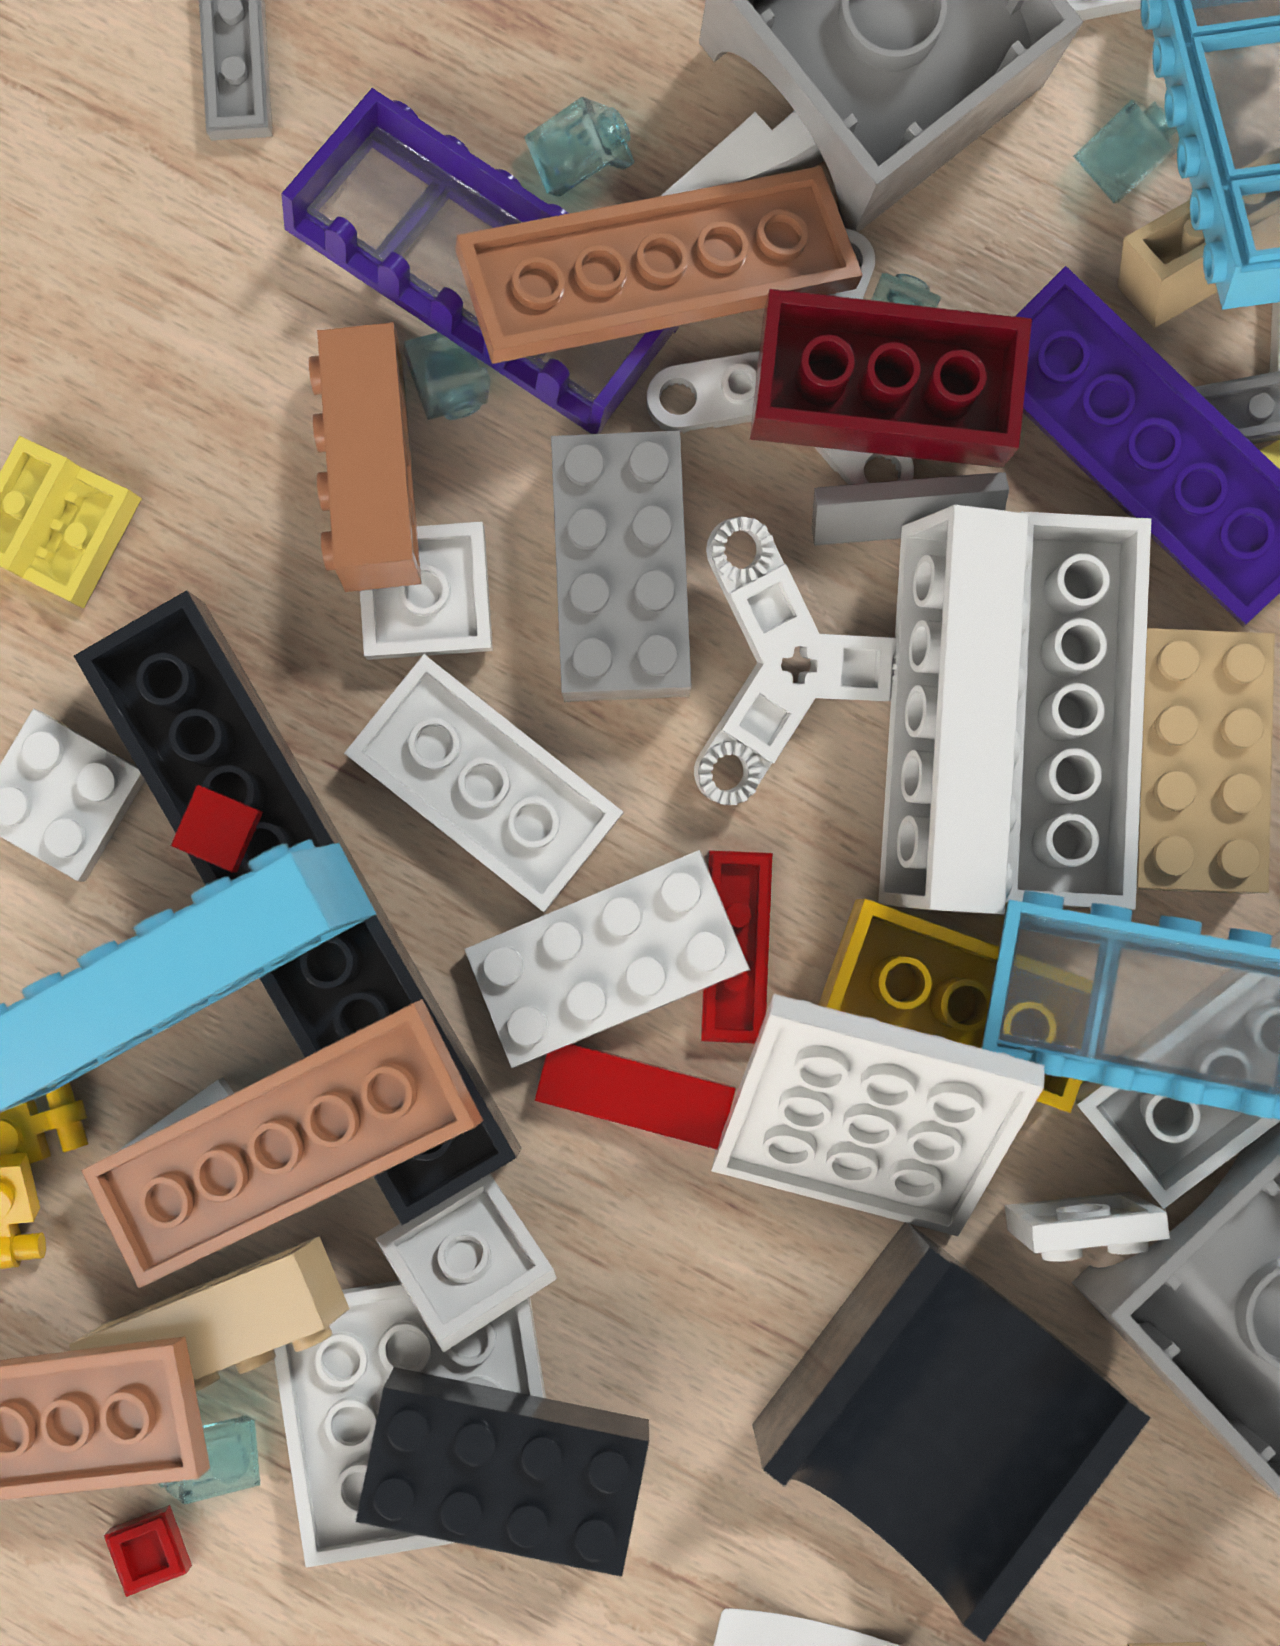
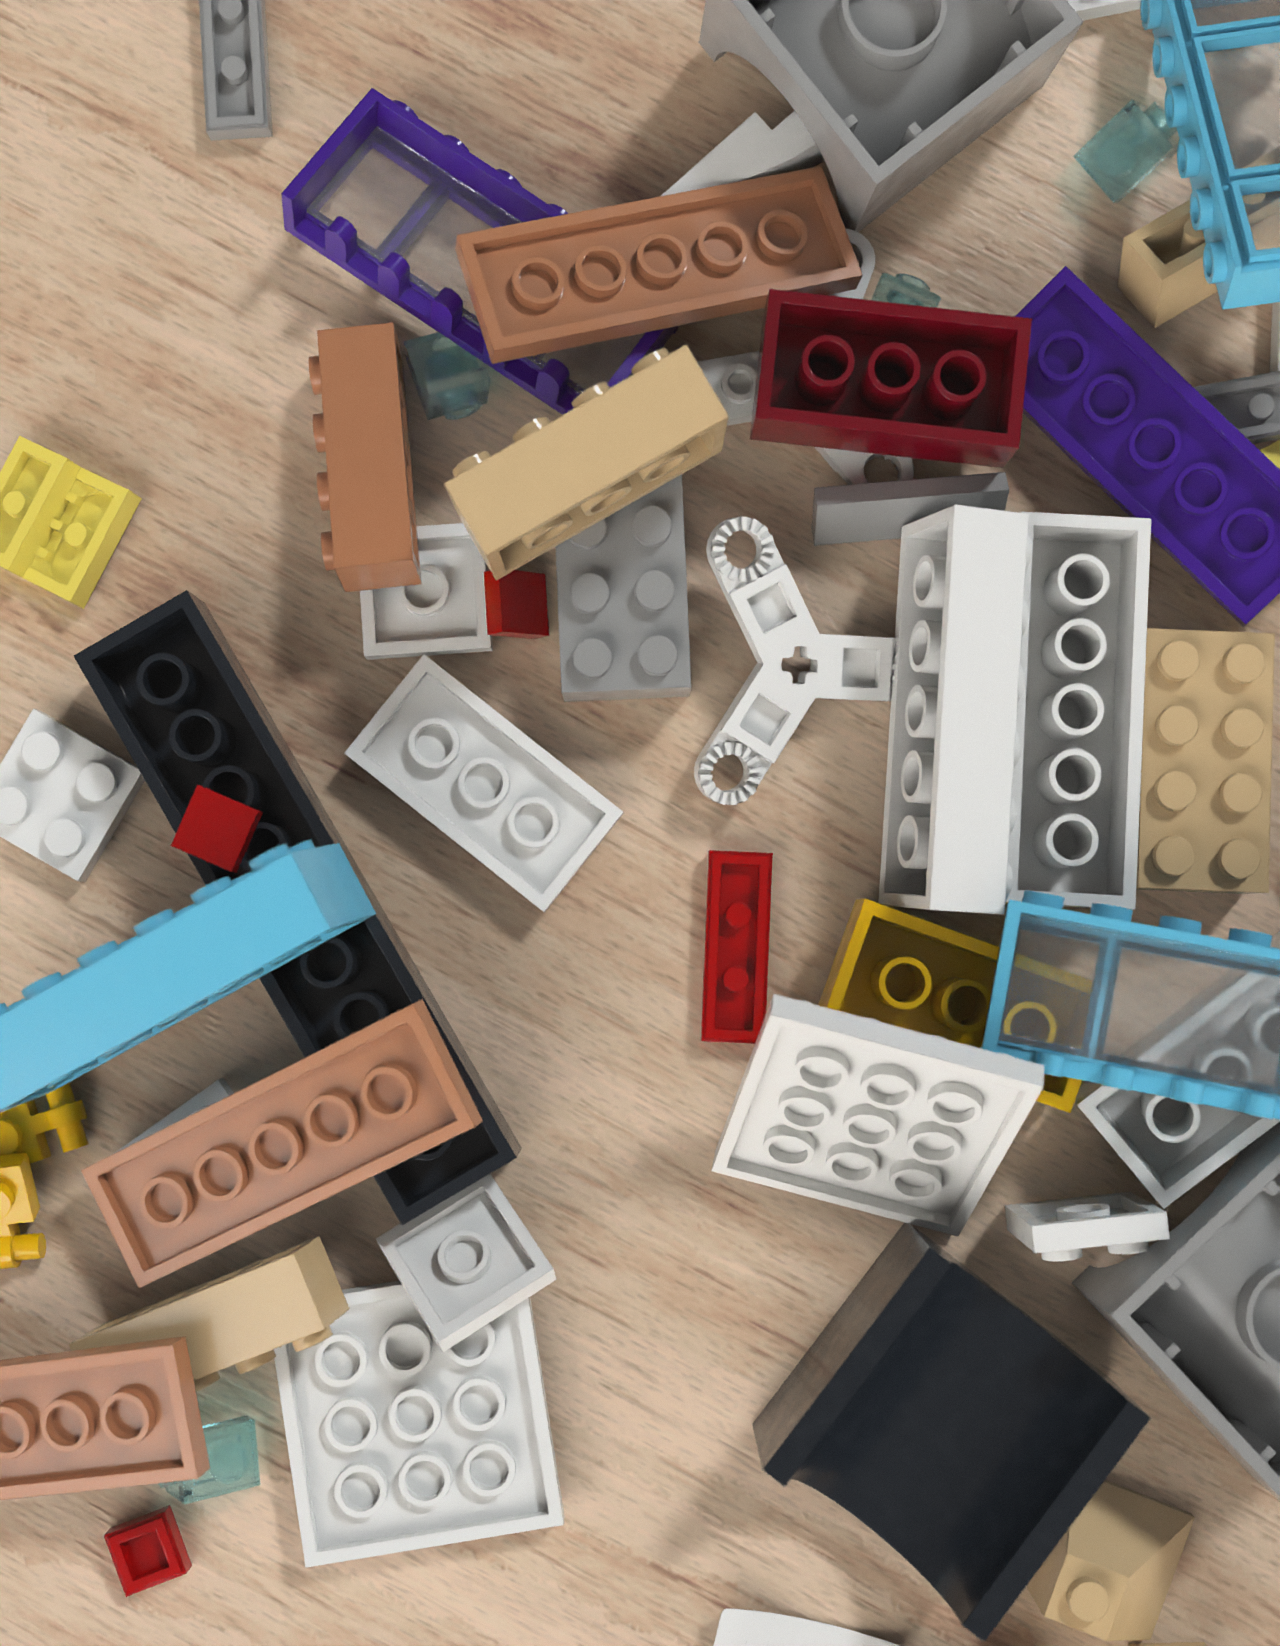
(504, 1471): black brick -> none
(516, 605): none -> red tile
(579, 145): clear light blue bracket -> none
(588, 460): none -> tan brick
(606, 959): white plate -> none
(636, 1094): red tile -> none
(1113, 1565): none -> tan slope

